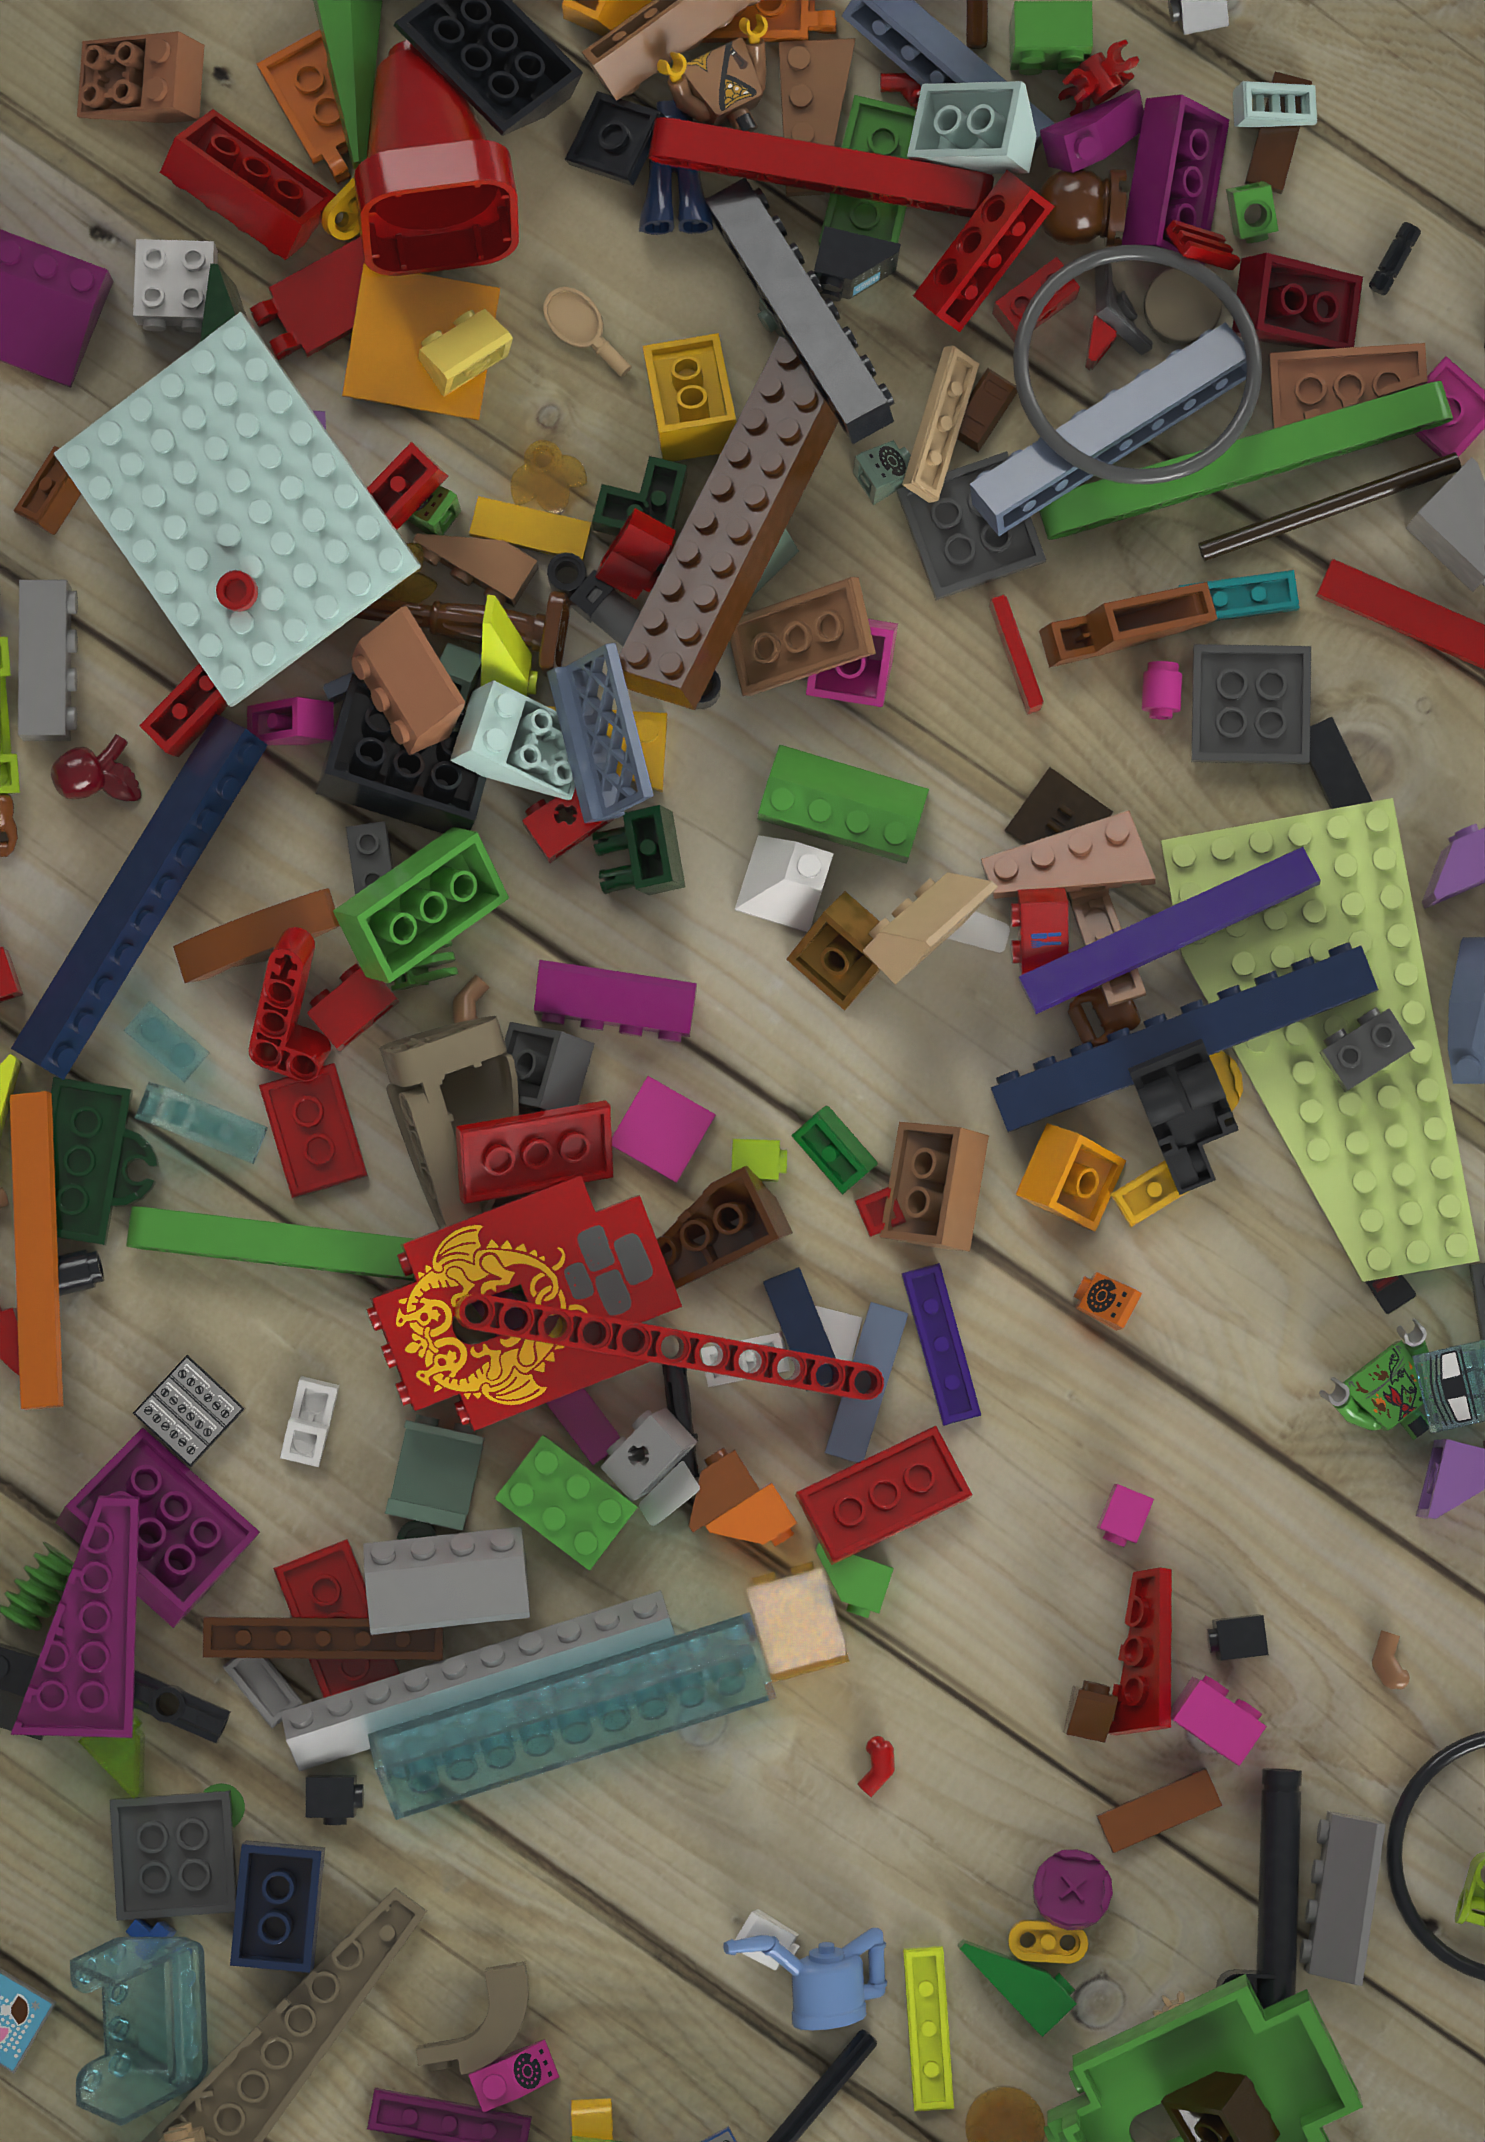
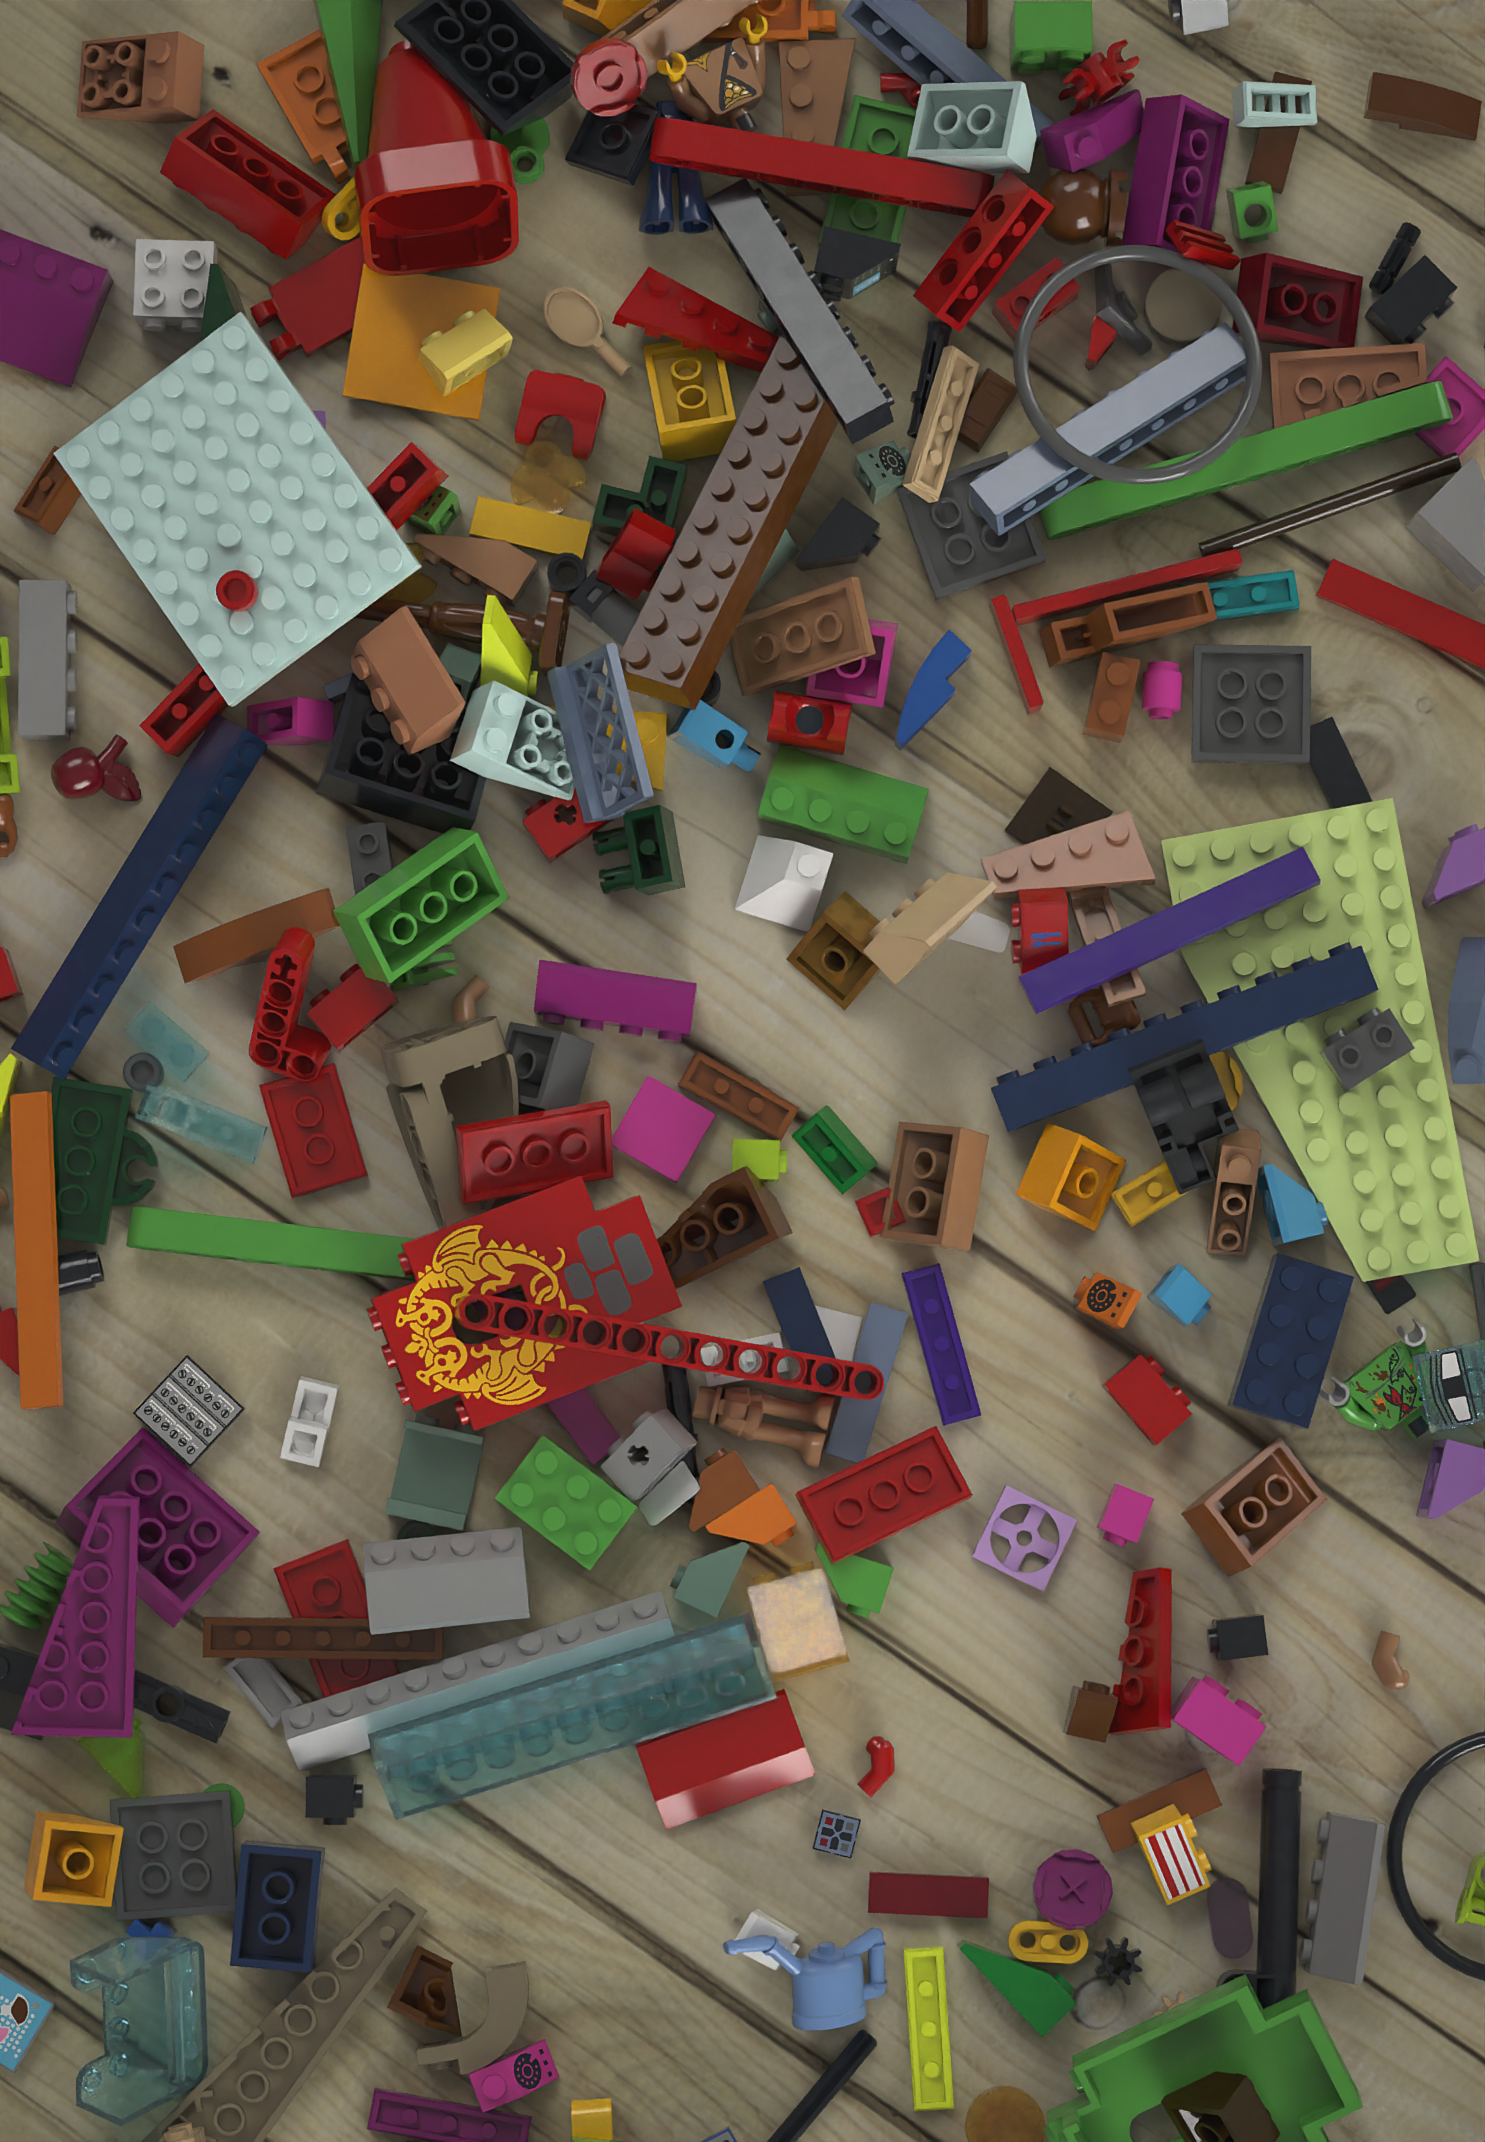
(72, 1859): none -> light orange slope
(142, 1069): none -> dark grey tile
(428, 1992): none -> reddish brown slope
(526, 144): none -> bright green plate
(563, 396): none -> red piece
(608, 77): none -> tile
(678, 312): none -> red wing
(698, 731): none -> dark azure torso
(709, 1578): none -> sand green slope
(724, 1760): none -> red slope
(738, 1096): none -> dark orange tile
(741, 1414): none -> medium nougat piece
(809, 722): none -> red piece
(836, 1833): none -> tile
(840, 538): none -> black slope
(928, 1894): none -> dark red tile
(930, 687): none -> blue slope
(936, 340): none -> black pin
(1032, 1520): none -> lavender piece
(1111, 697): none -> dark orange brick
(1113, 1950): none -> black gear
(1127, 587): none -> red tile
(1147, 1398): none -> red brick
(1171, 1855): none -> brick
(1181, 1296): none -> dark azure slope
(1229, 1917): none -> tile
(1233, 1192): none -> medium nougat slope
(1254, 1507): none -> dark orange slope
(1289, 1207): none -> dark azure slope
(1290, 1341): none -> dark blue brick
(1411, 302): none -> black brick
(1422, 107): none -> reddish brown slope

